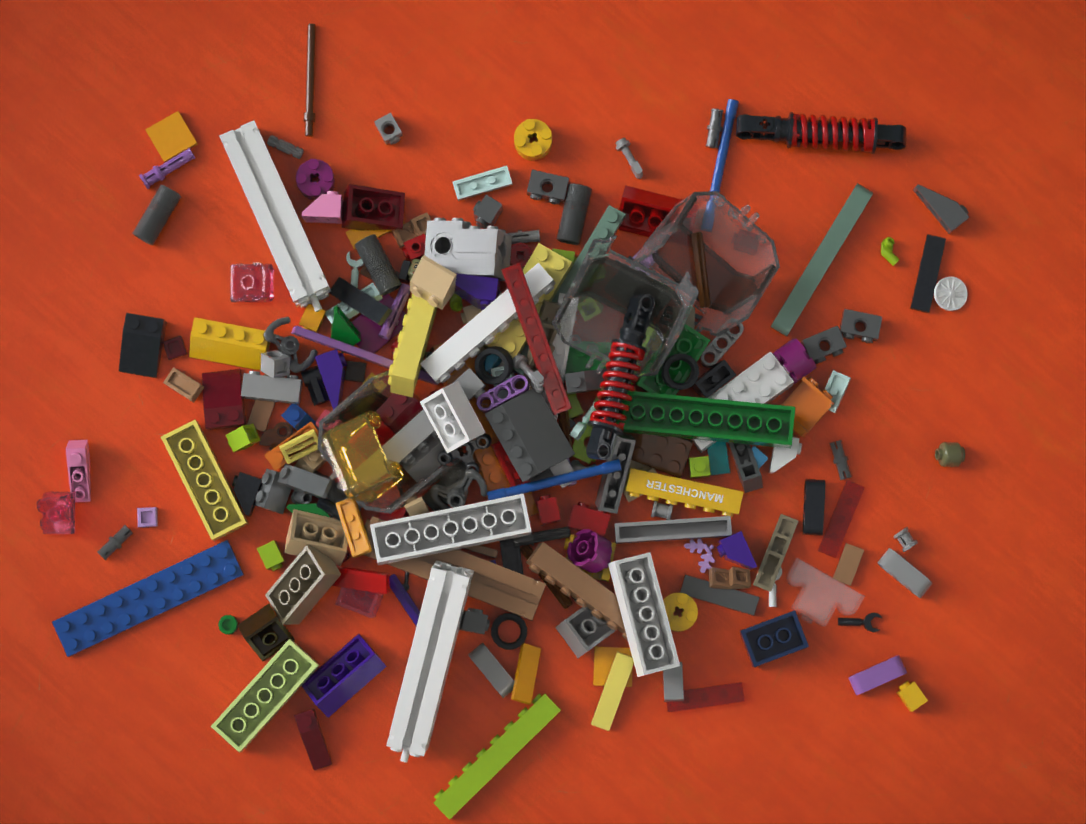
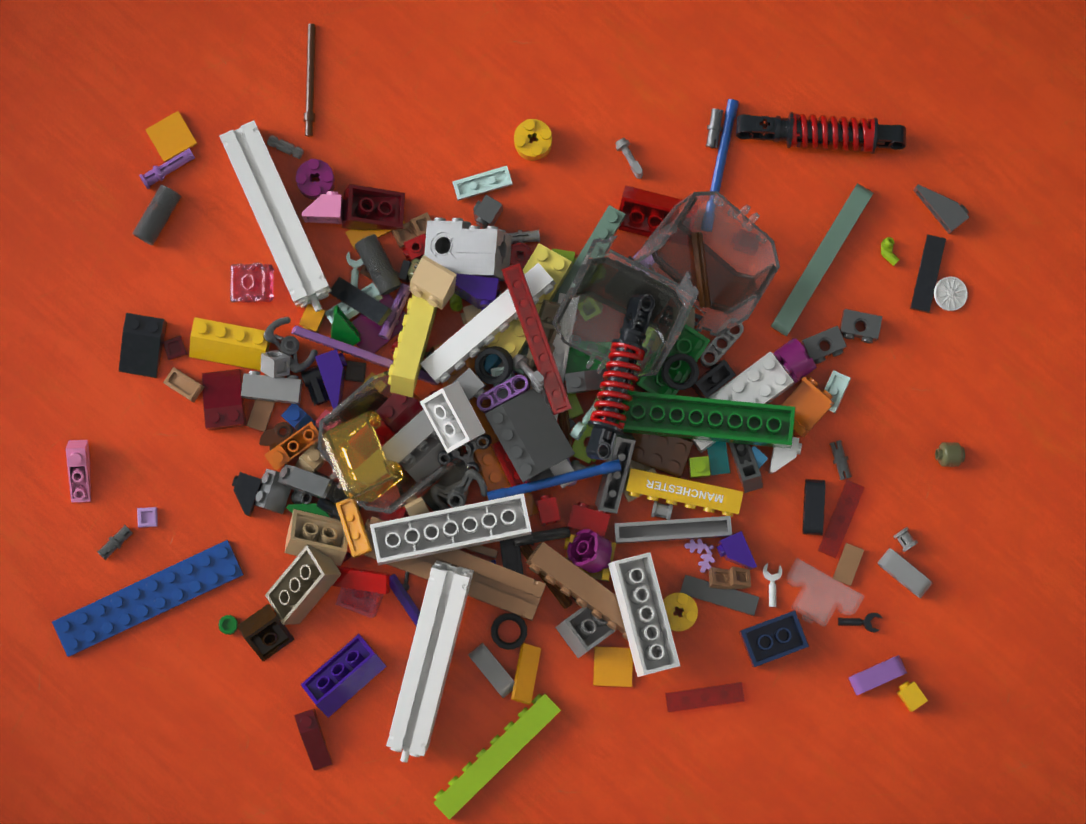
(58, 512): clear pink slope -> none
(204, 480): light yellow brick -> none
(243, 437): lime brick -> none
(265, 695): yellowish green brick -> none
(271, 556): lime brick -> none
(297, 440): light yellow tile -> none
(385, 121): light grey brick -> none
(474, 621): dark grey brick -> none
(539, 179): dark grey brick -> none
(573, 219): dark grey piece -> none
(613, 691): light yellow tile -> none
(673, 684): light grey tile -> none
(775, 552): dark tan slope -> none

